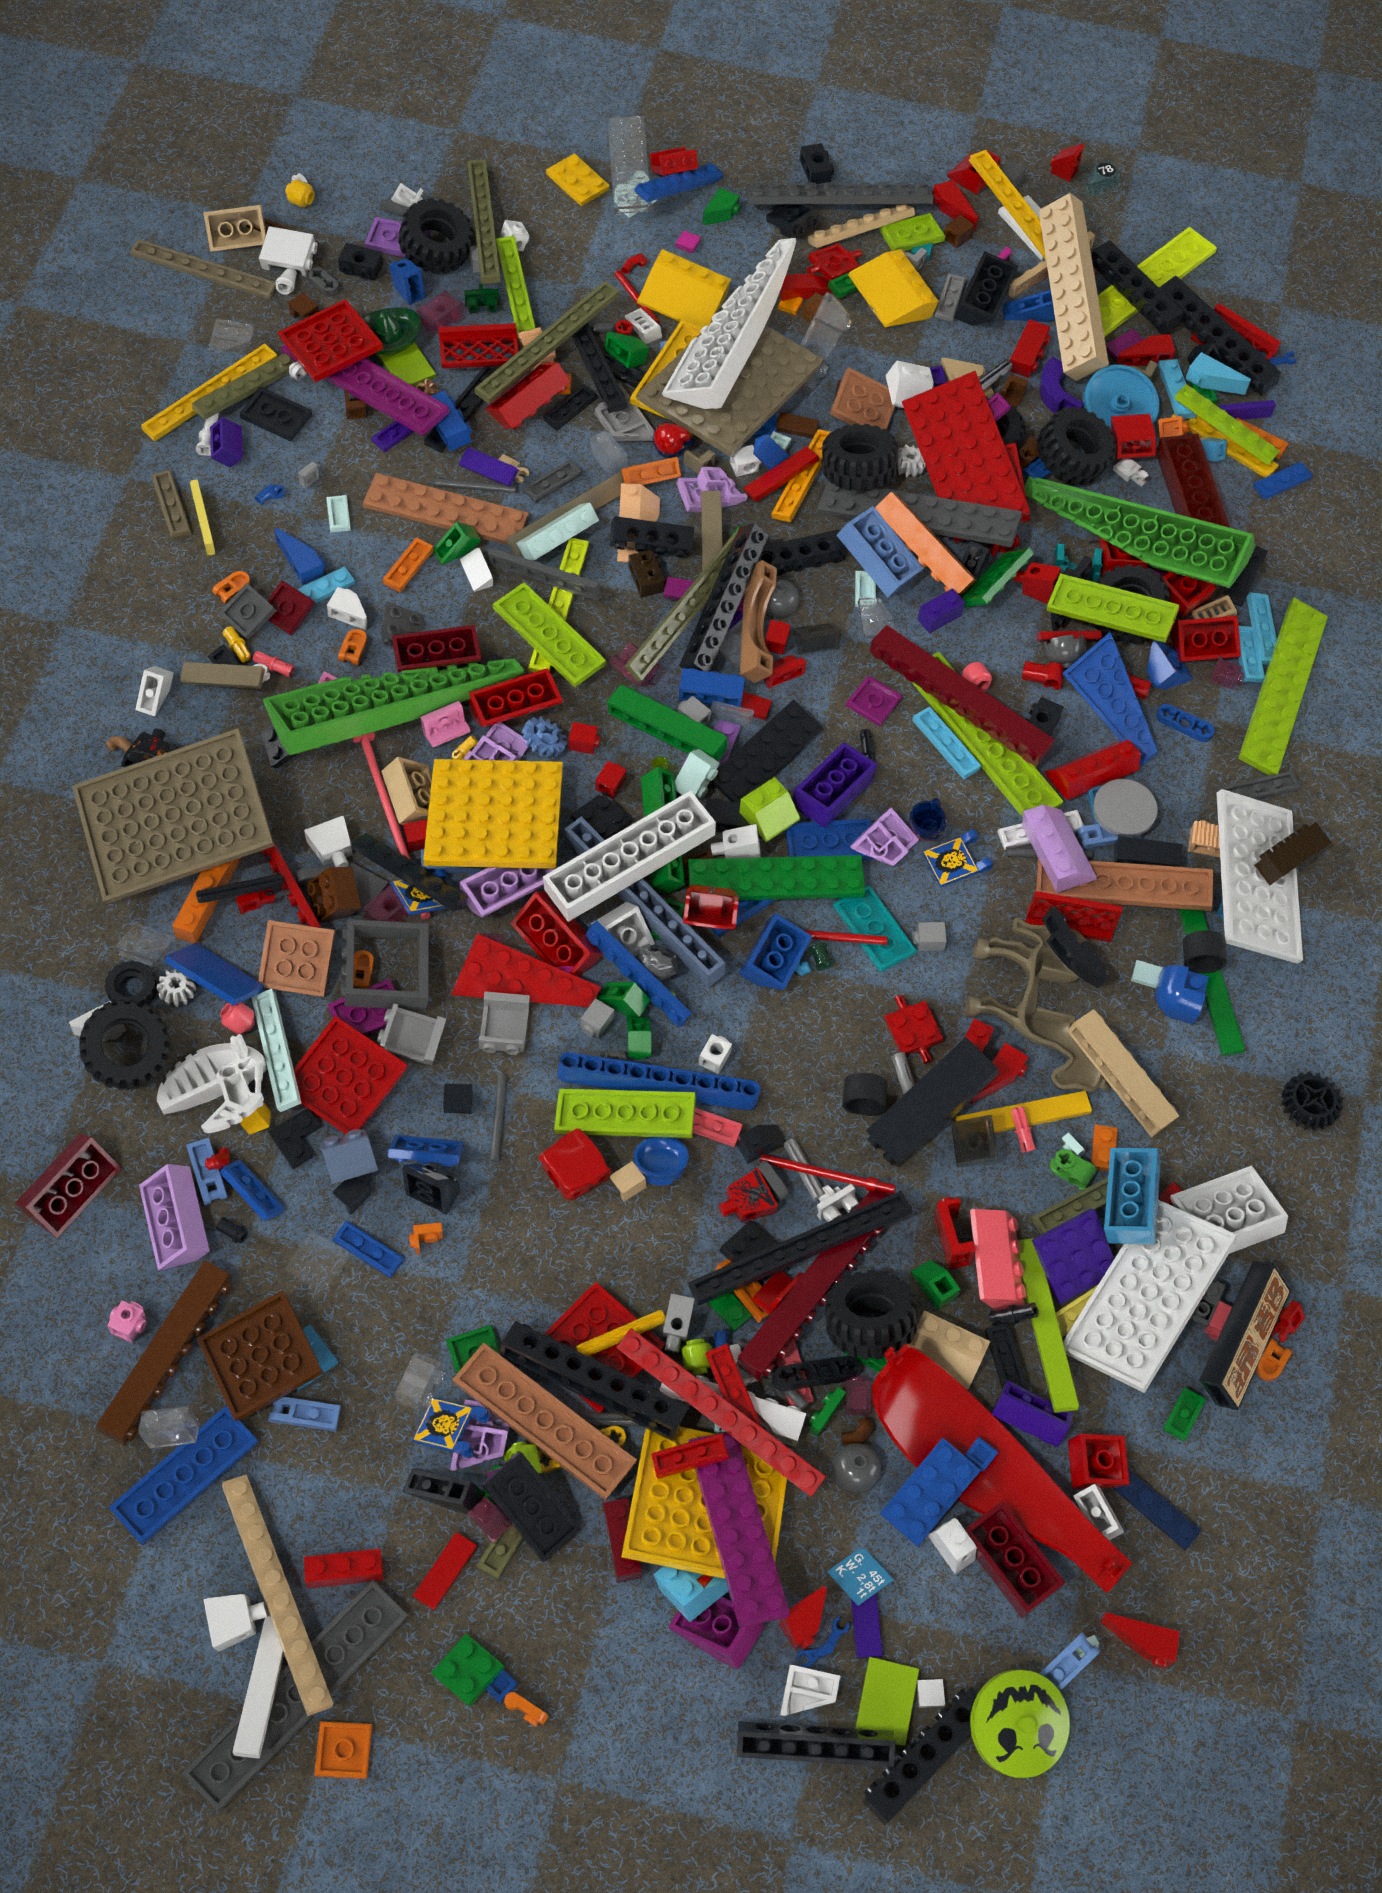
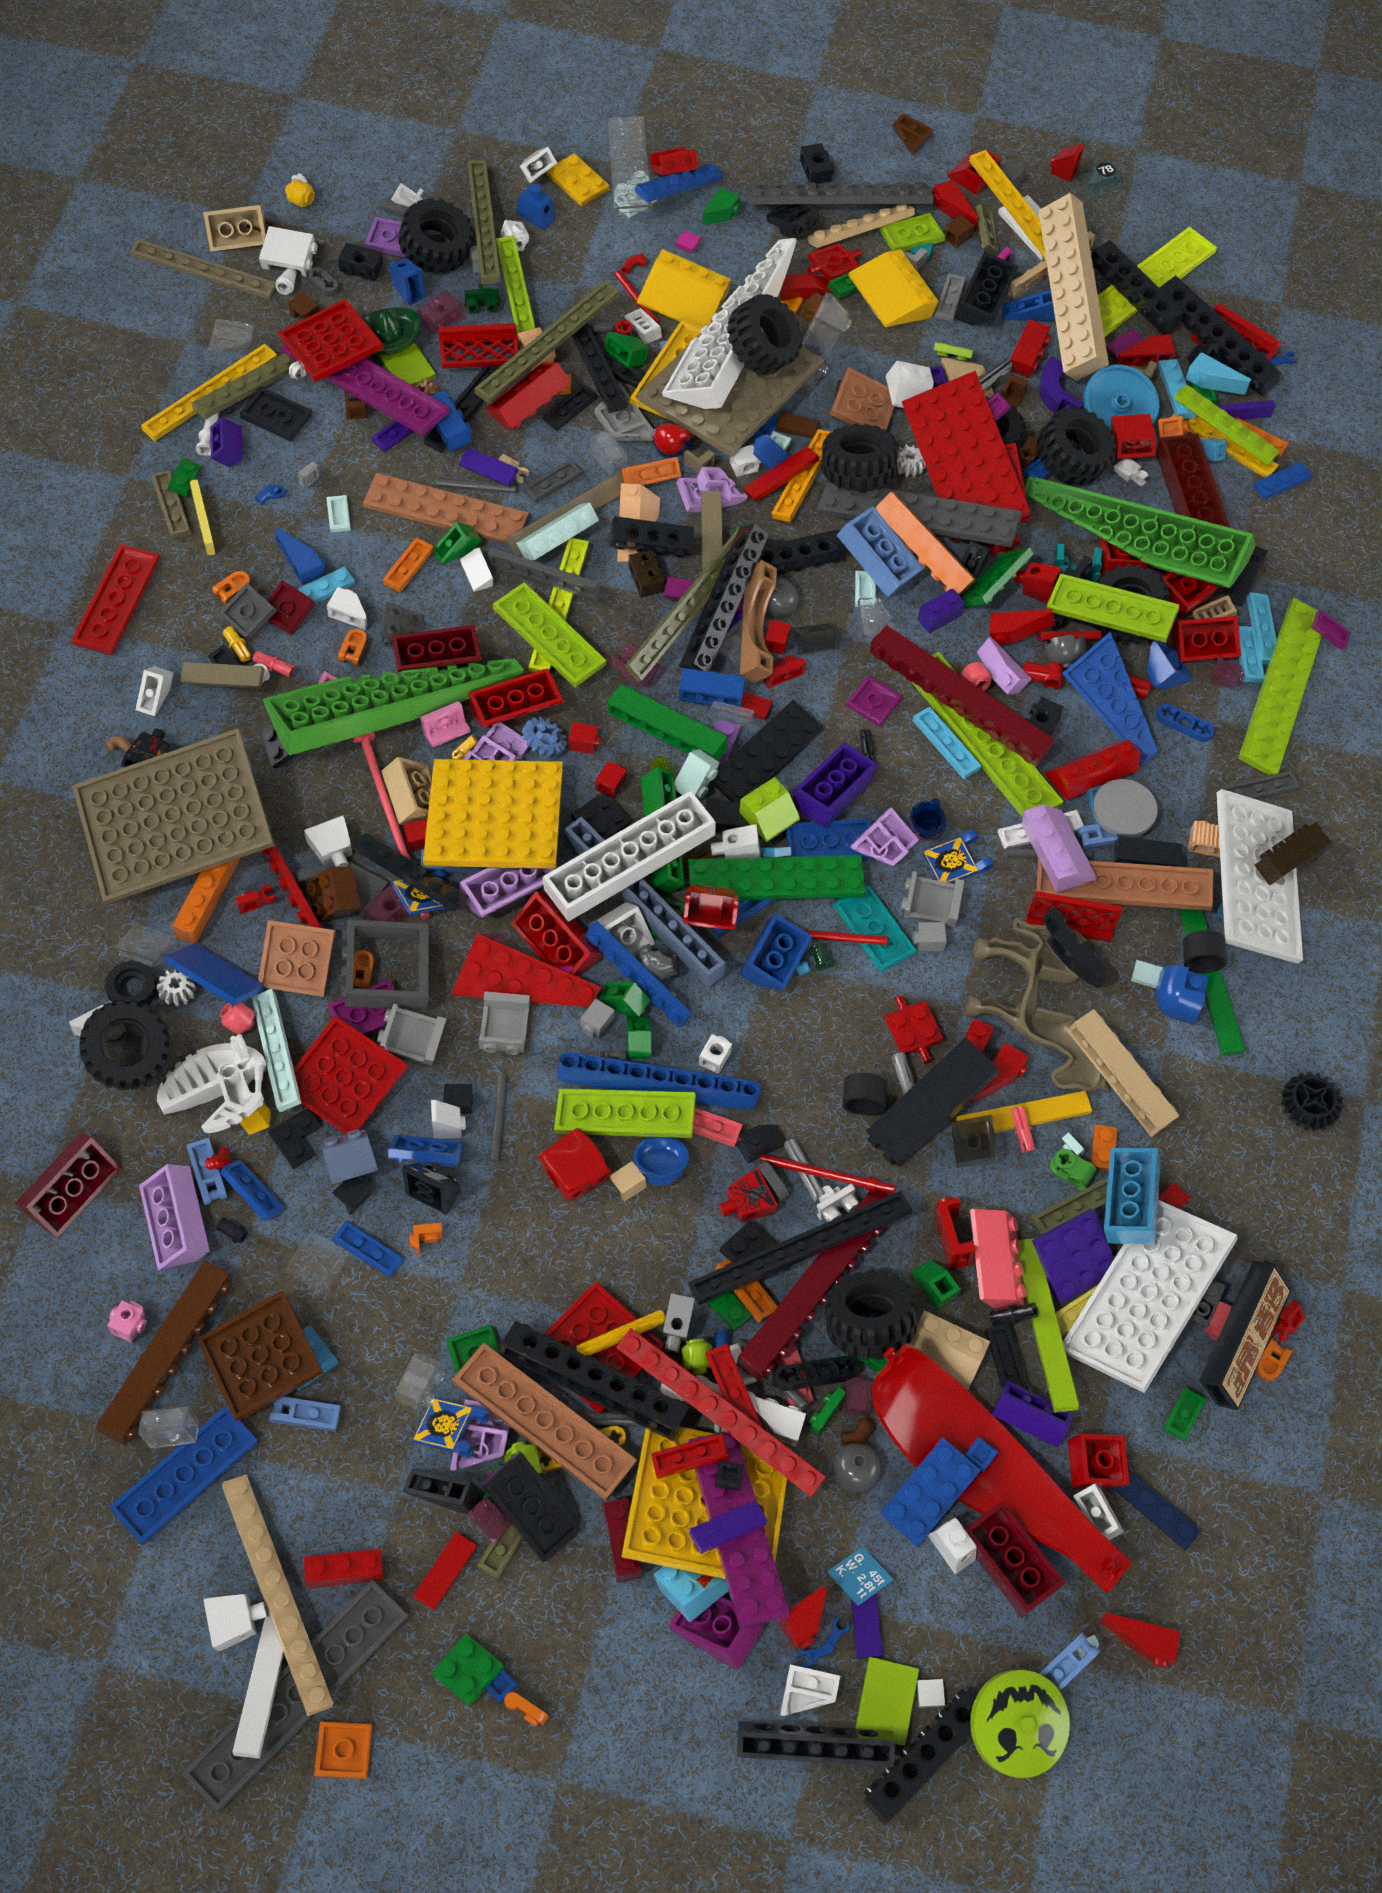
(115, 599): none -> red plate
(183, 475): none -> green plate
(239, 888): black axle -> none
(446, 1120): none -> white slope
(536, 207): none -> blue torso
(537, 164): none -> white slope
(695, 710): light grey brick -> none
(728, 1476): none -> black tile
(728, 1527): none -> dark purple tile
(752, 346): none -> black tyre
(774, 1291): red panel -> none
(776, 851): none -> dark azure plate
(912, 132): none -> reddish brown wing
(932, 900): none -> light grey panel
(946, 349): none -> lime plate
(987, 230): none -> olive plate
(1003, 667): none -> lavender slope
(1018, 625): none -> red slope
(1237, 1204): white slope -> none
(1330, 629): none -> magenta tile

